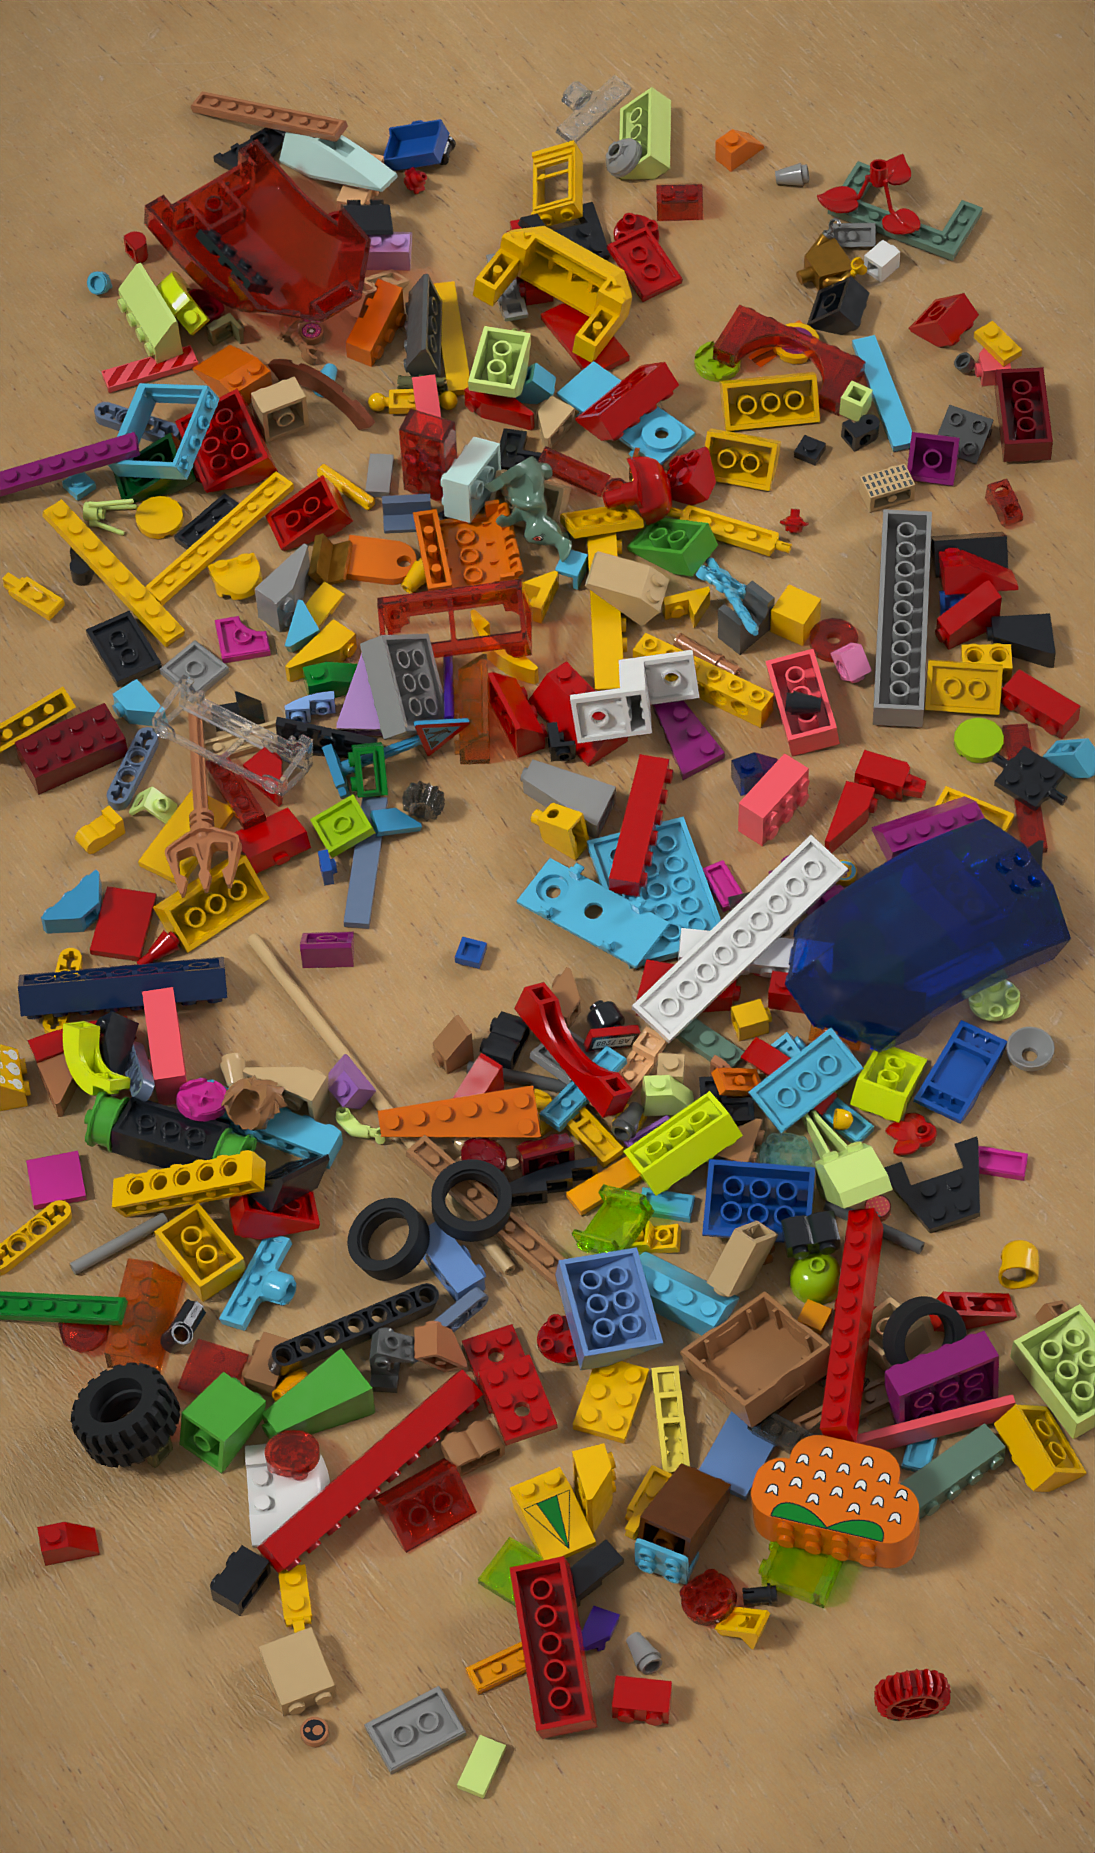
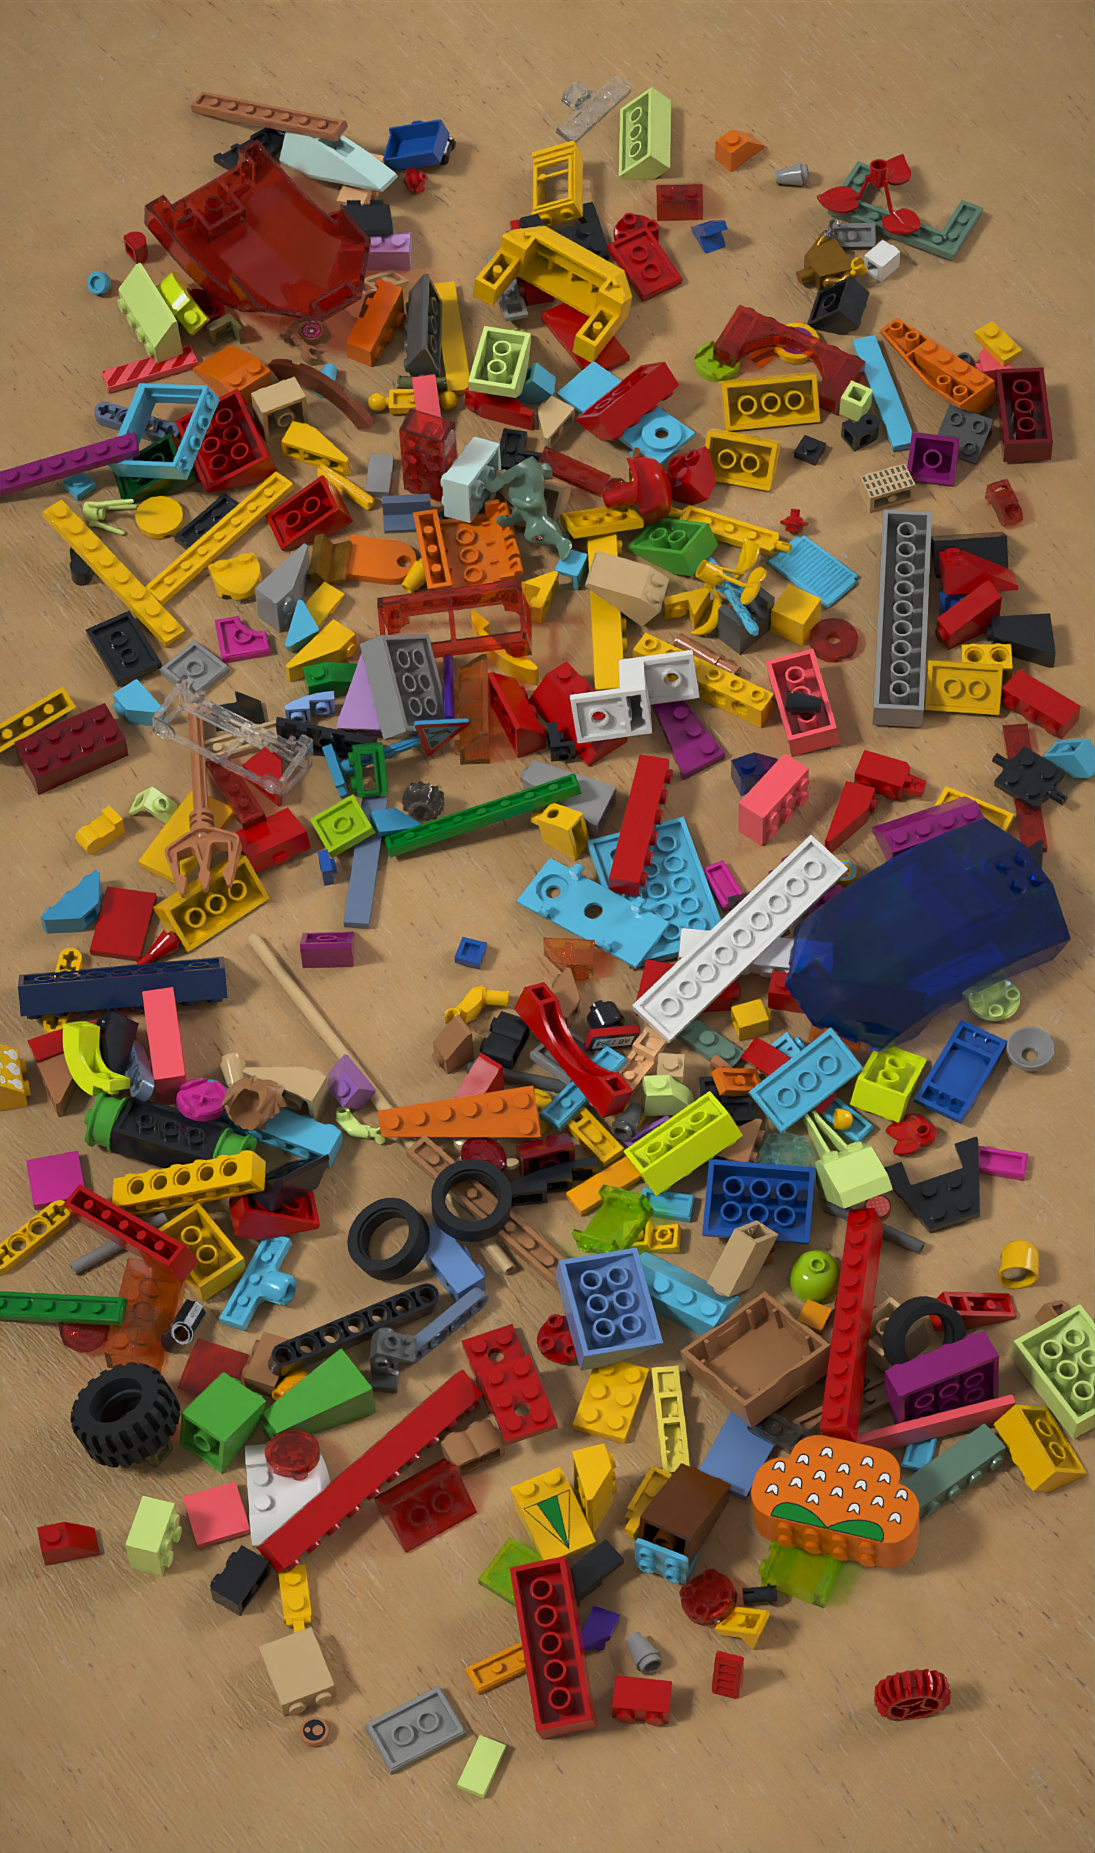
(33, 595): yellow hinge -> none
(131, 1233): none -> red brick
(135, 769): sand blue beam -> none
(153, 1536): none -> yellowish green brick
(216, 1515): none -> coral tile
(240, 267): black wing -> none
(312, 448): none -> yellow slope
(438, 1347): nougat slope -> none
(474, 1002): none -> yellow arm
(482, 815): none -> green tile
(571, 953): none -> clear orange slope
(623, 157): light grey piece -> none
(710, 235): none -> blue slope
(715, 575): none -> yellow plant
(728, 1675): none -> red slope
(810, 1234): black brick -> none
(814, 570): none -> medium azure window
(851, 662): bright pink brick -> none
(941, 369): none -> orange wedge
(945, 320): red slope -> none
(978, 740): lime tile -> none

